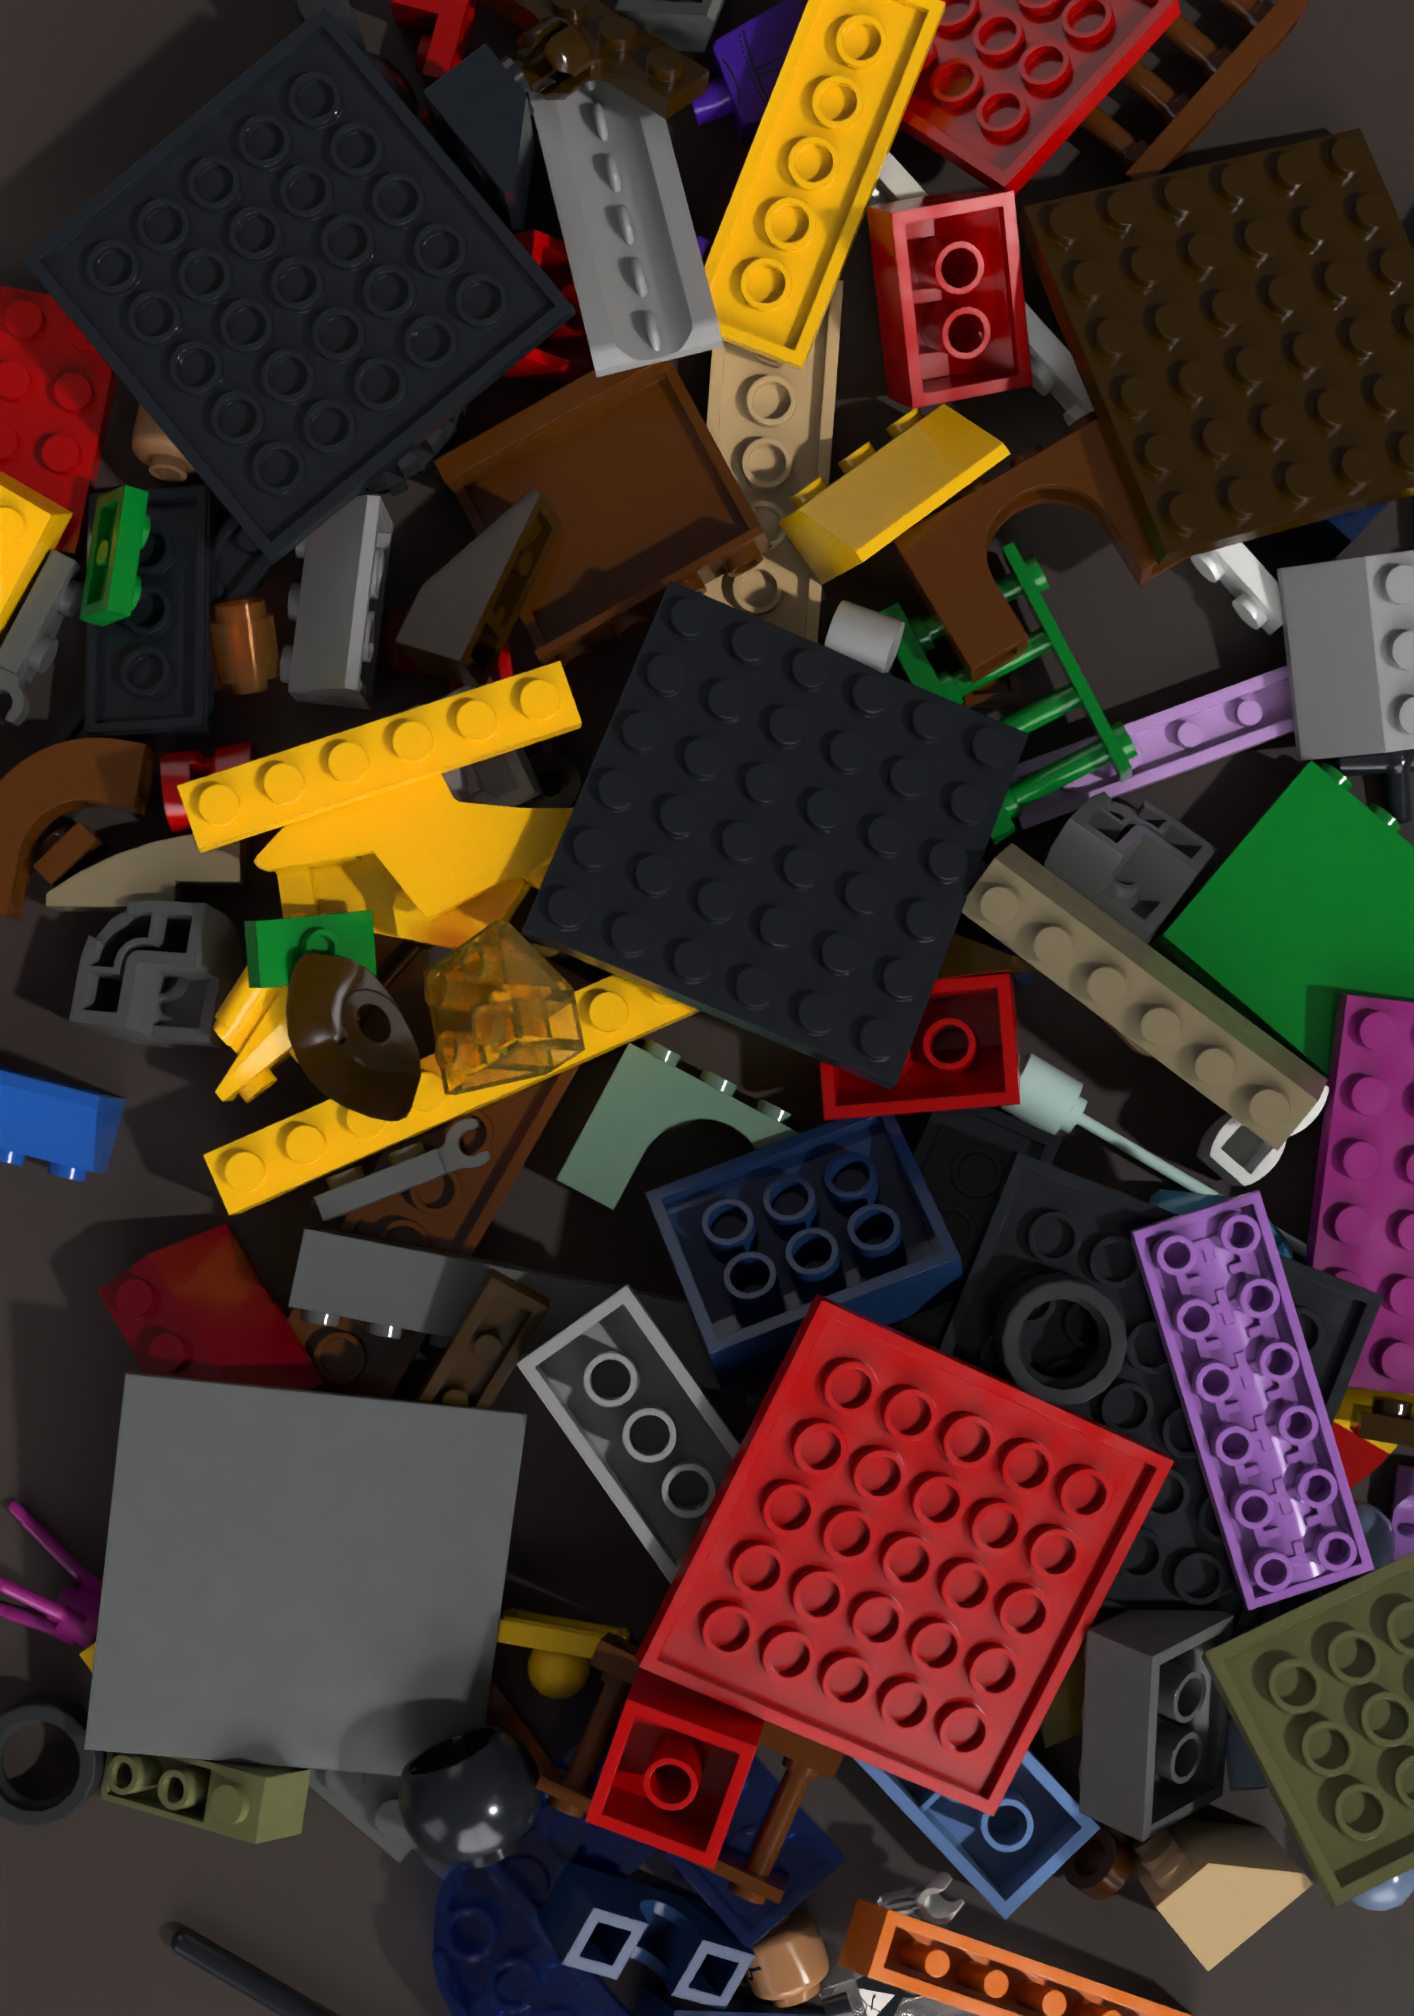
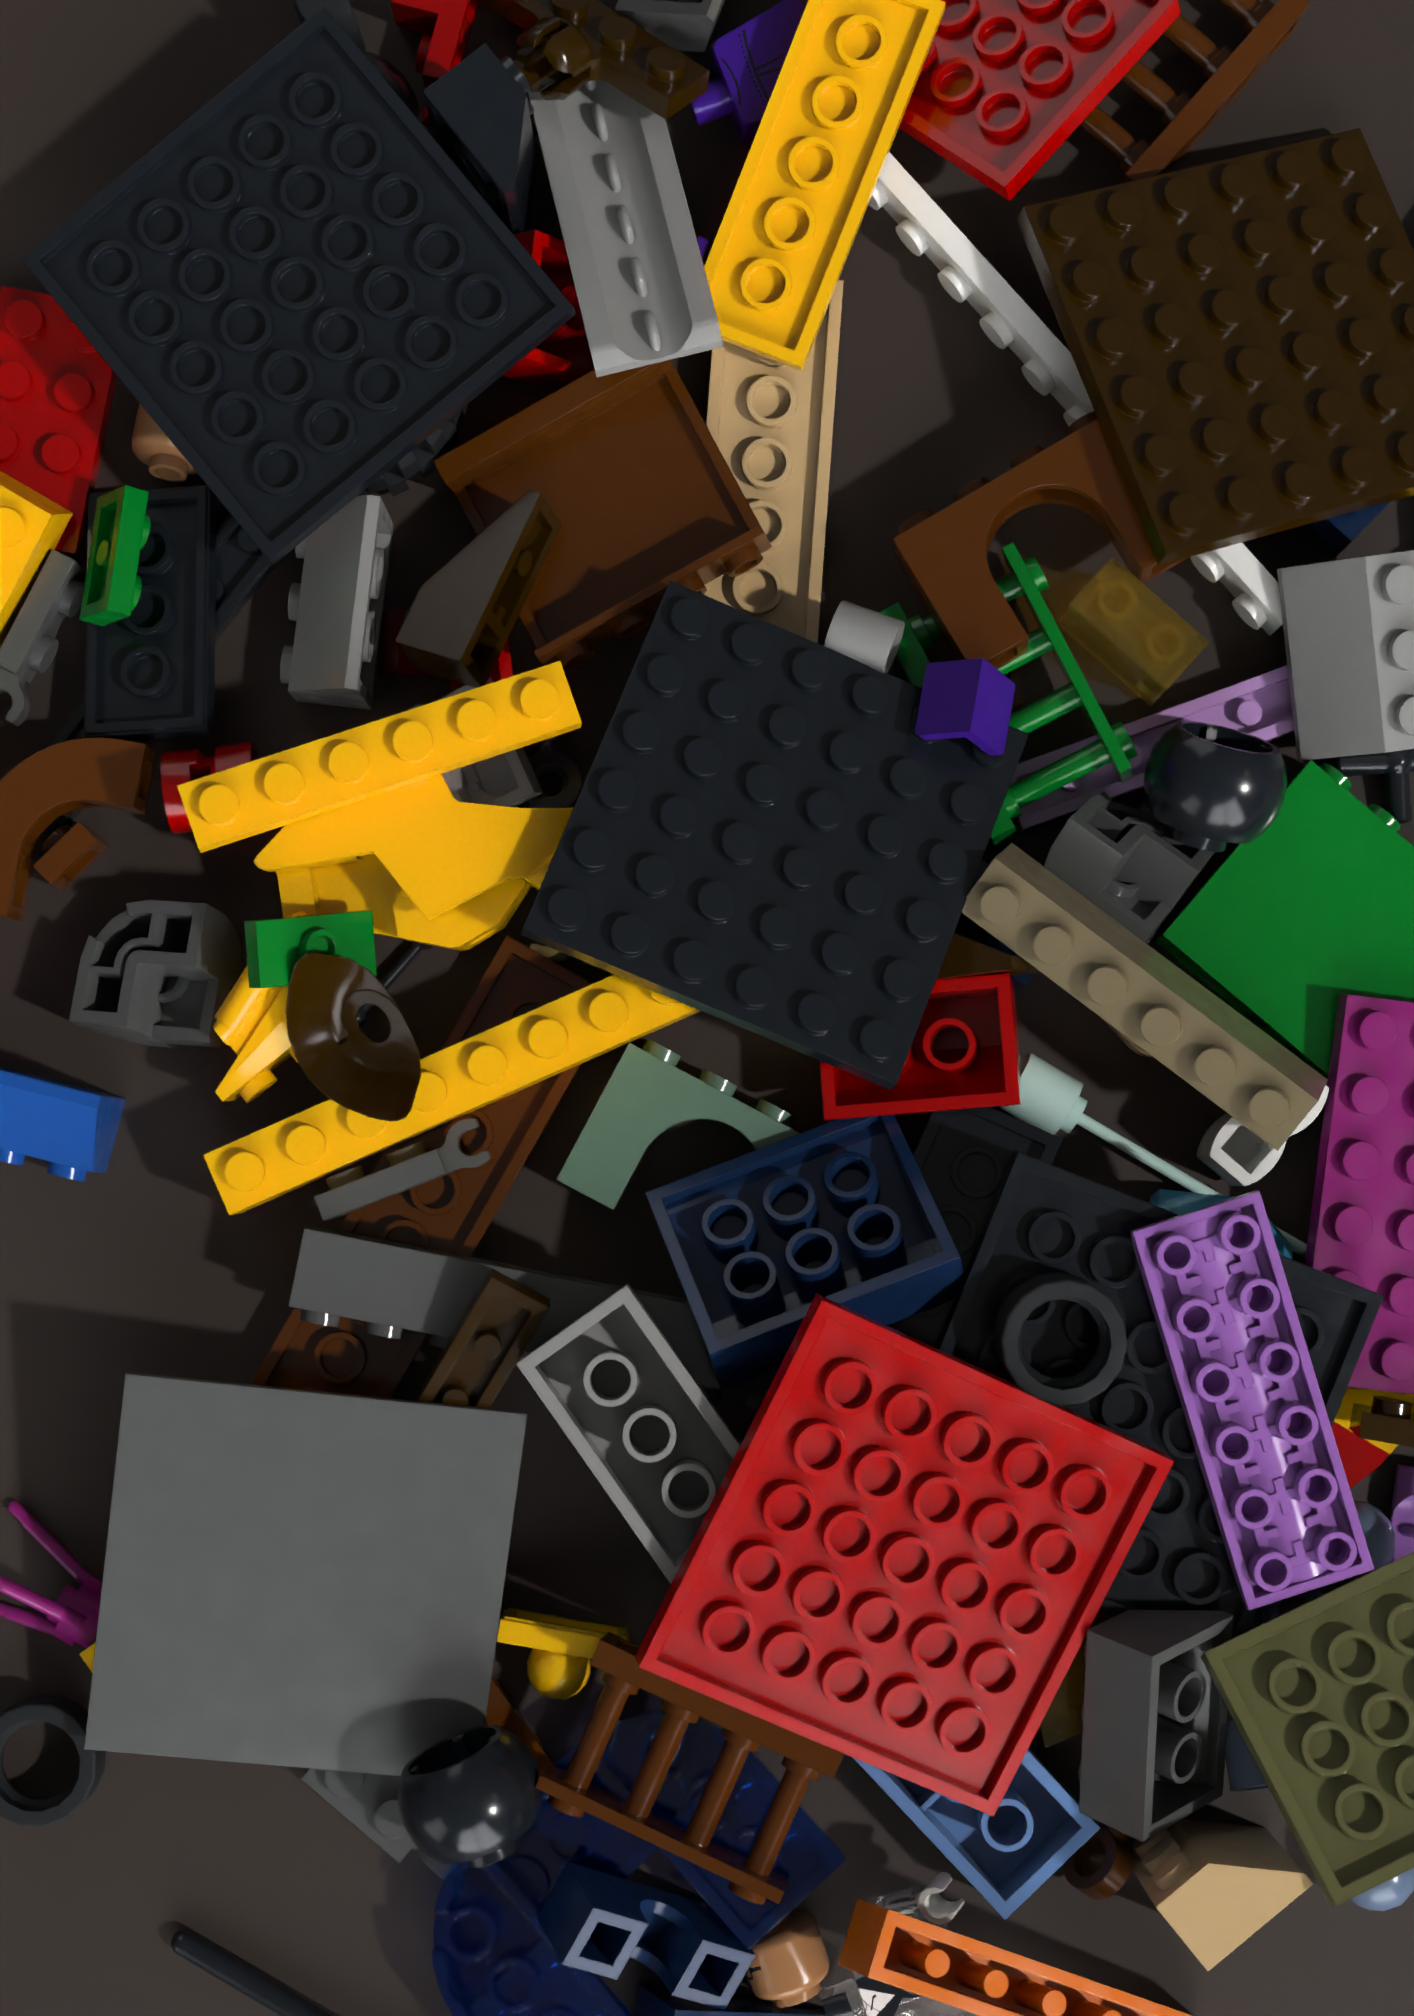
(152, 873): dark tan slope -> none
(208, 1316): dark red slope -> none
(220, 1796): olive slope -> none
(245, 645): clear orange brick -> none
(499, 1012): clear yellow slope -> none
(675, 1769): red brick -> none
(888, 489): yellow slope -> none
(950, 296): red slope -> none
(966, 701): none -> dark purple panel
(1132, 631): none -> clear yellow hips
(1214, 784): none -> black wheel

